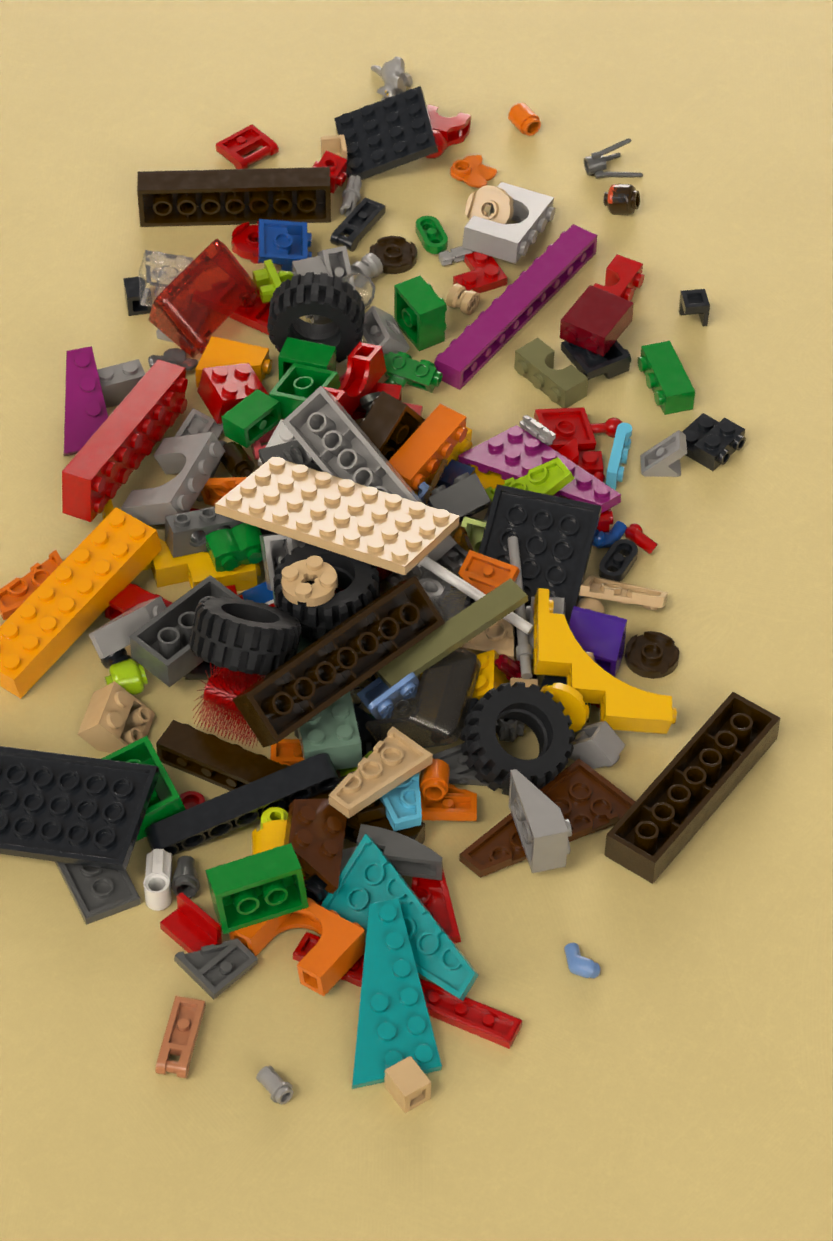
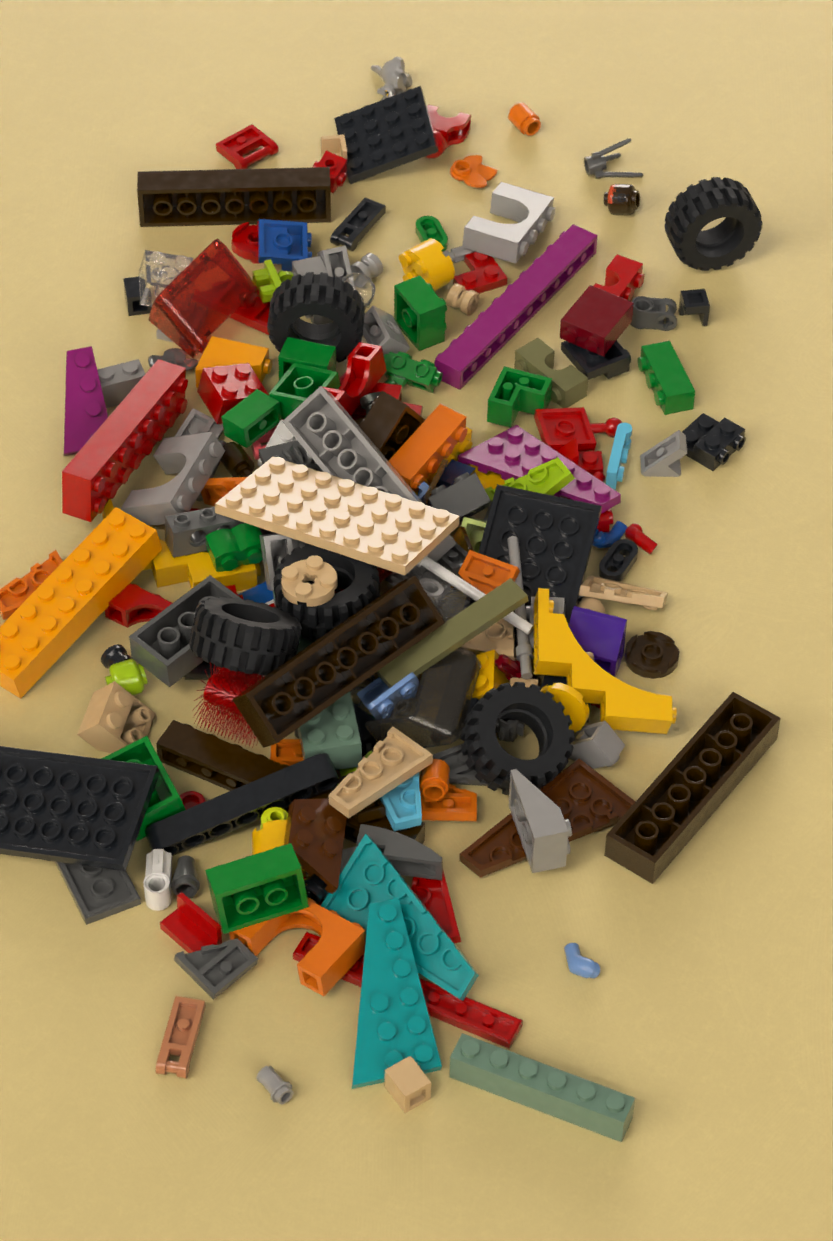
(116, 633): light grey slope -> none
(351, 195): light grey axle -> none
(395, 254): dark brown tile -> none
(428, 262): none -> yellow brick
(484, 197): tan plate -> none
(515, 393): none -> green brick
(537, 430): light grey axle -> none
(541, 1087): none -> sand green brick
(650, 313): none -> dark grey piece
(704, 204): none -> black tyre

